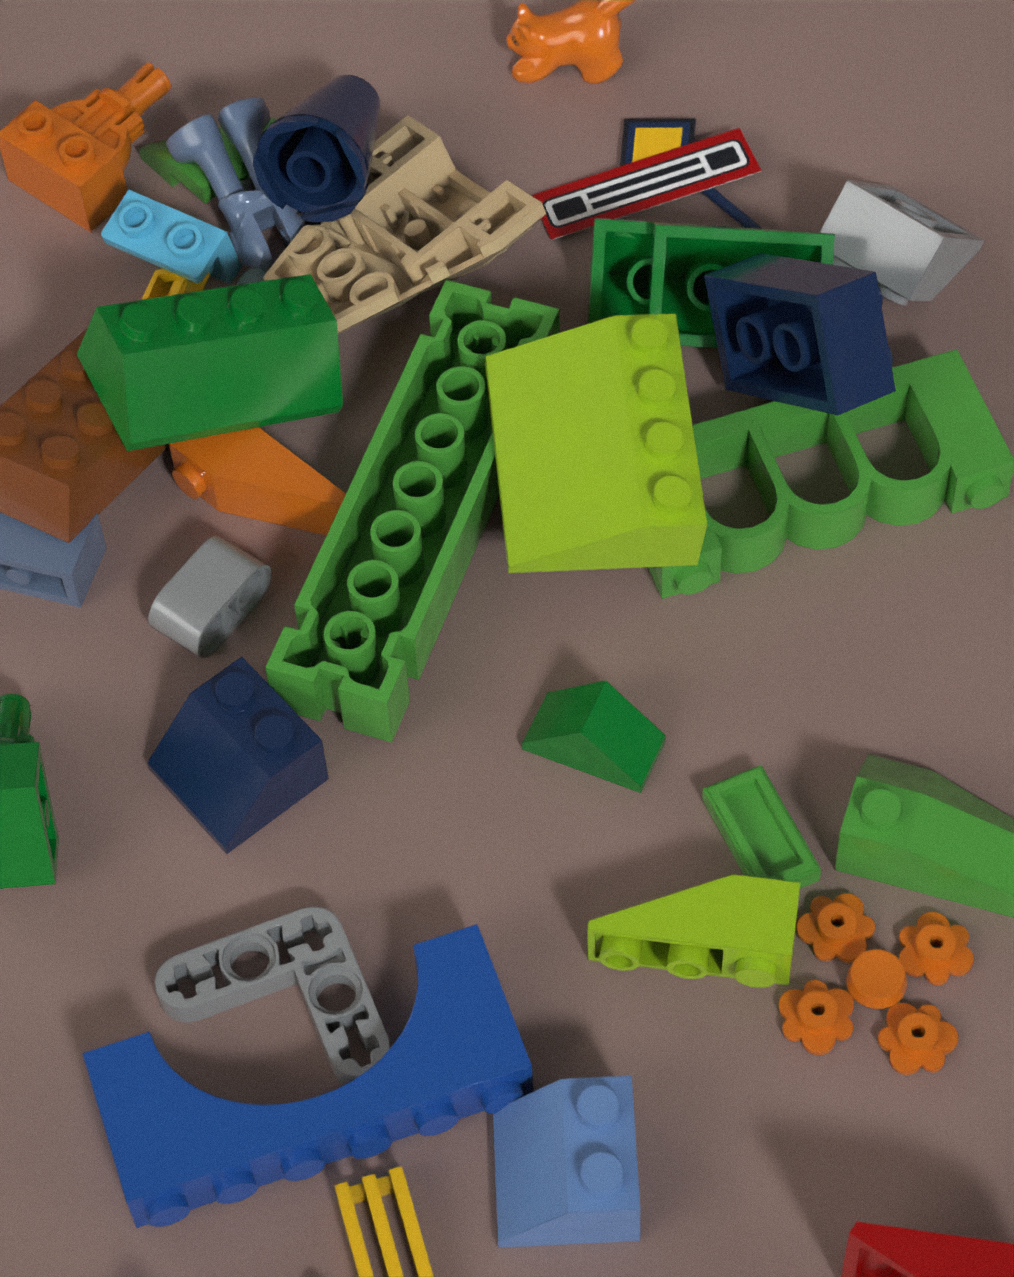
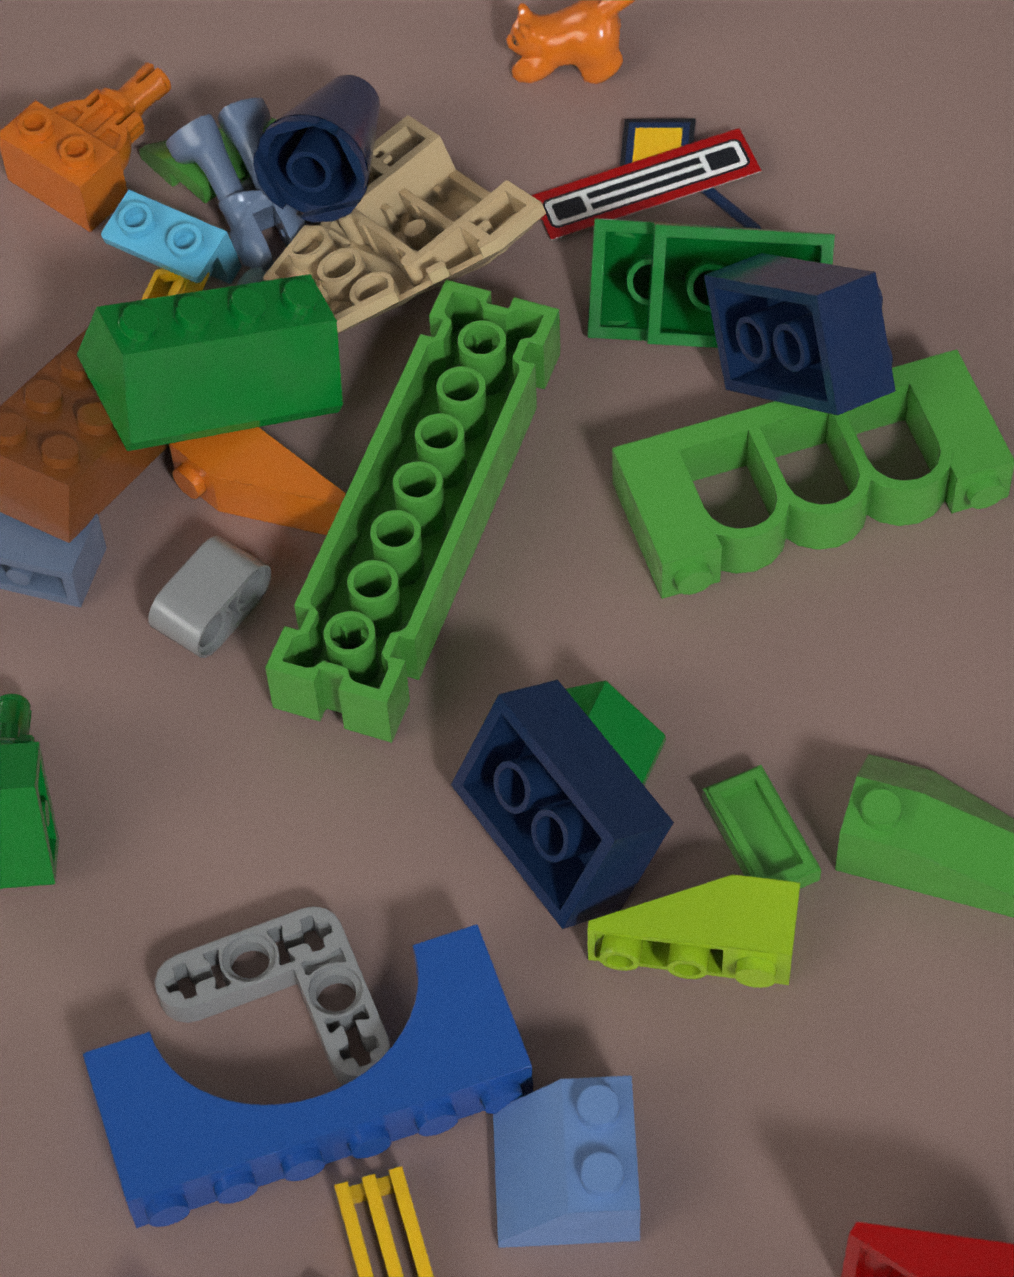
(238, 755): dark blue slope -> none
(560, 803): none -> dark blue brick
(597, 449): lime slope -> none
(877, 982): orange plant -> none
(899, 240): light grey slope -> none

